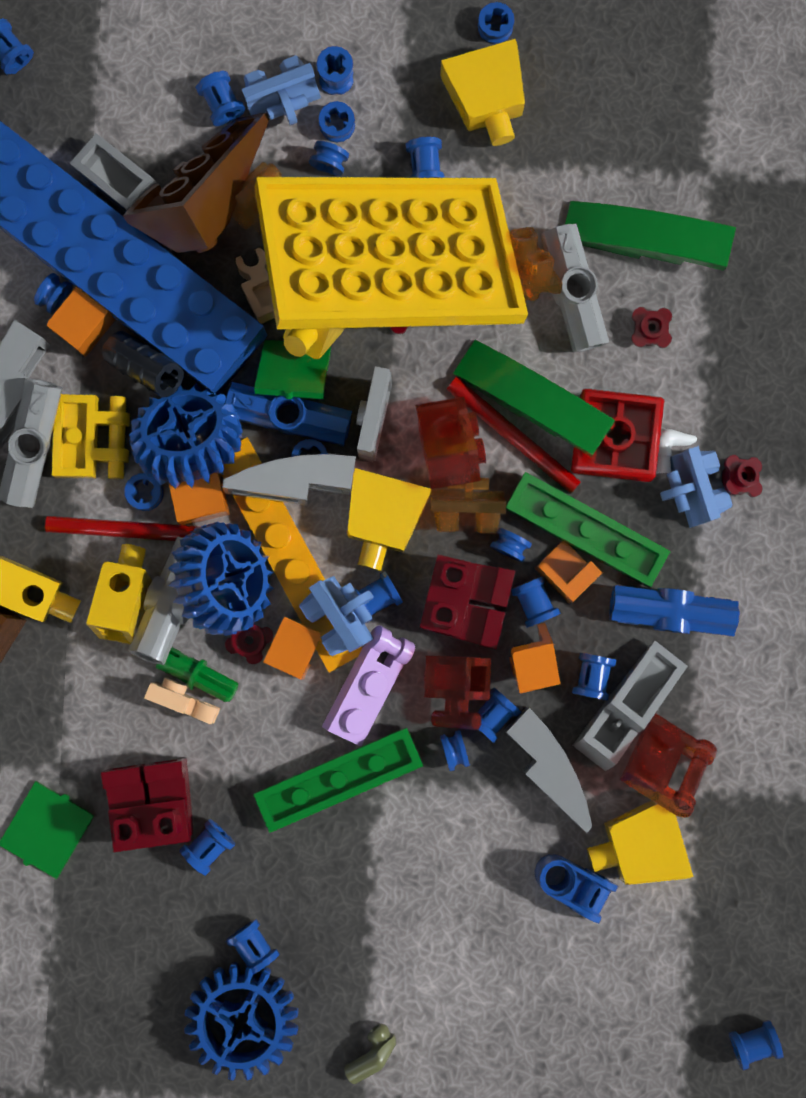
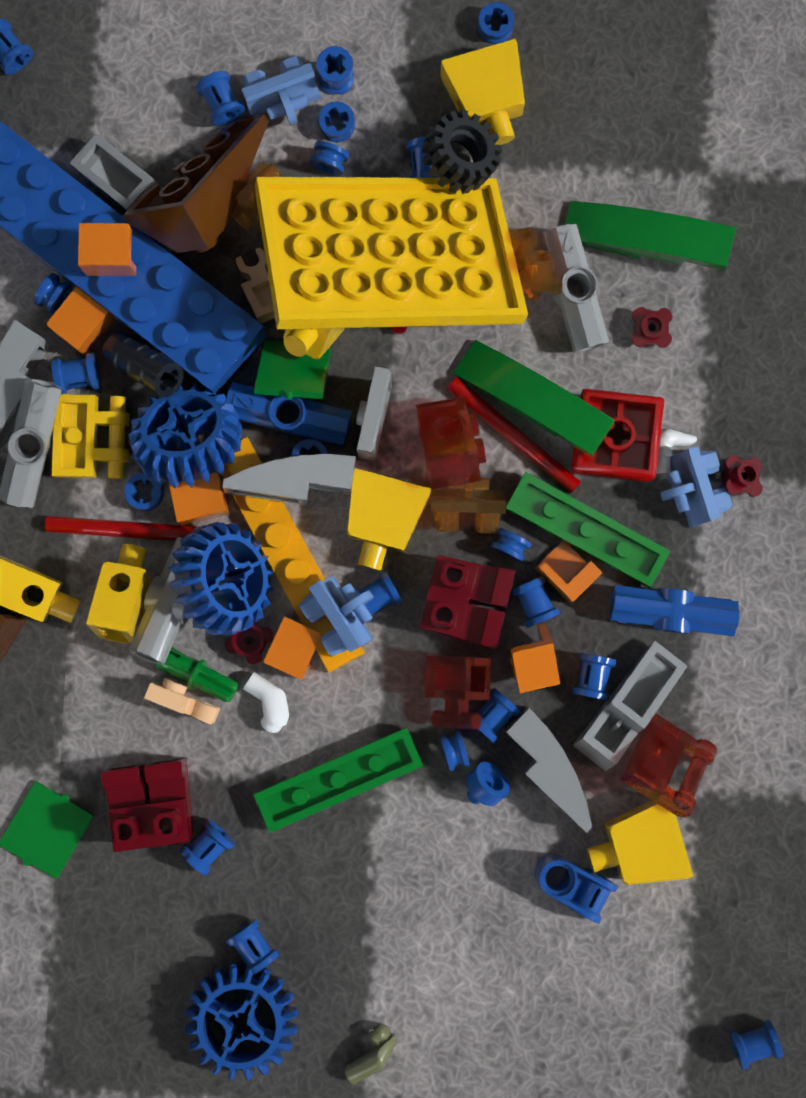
(77, 373): none -> blue bush
(105, 249): none -> orange panel
(273, 702): none -> white arm
(368, 686): lavender plate -> none
(472, 137): none -> black tyre
(487, 784): none -> blue tile

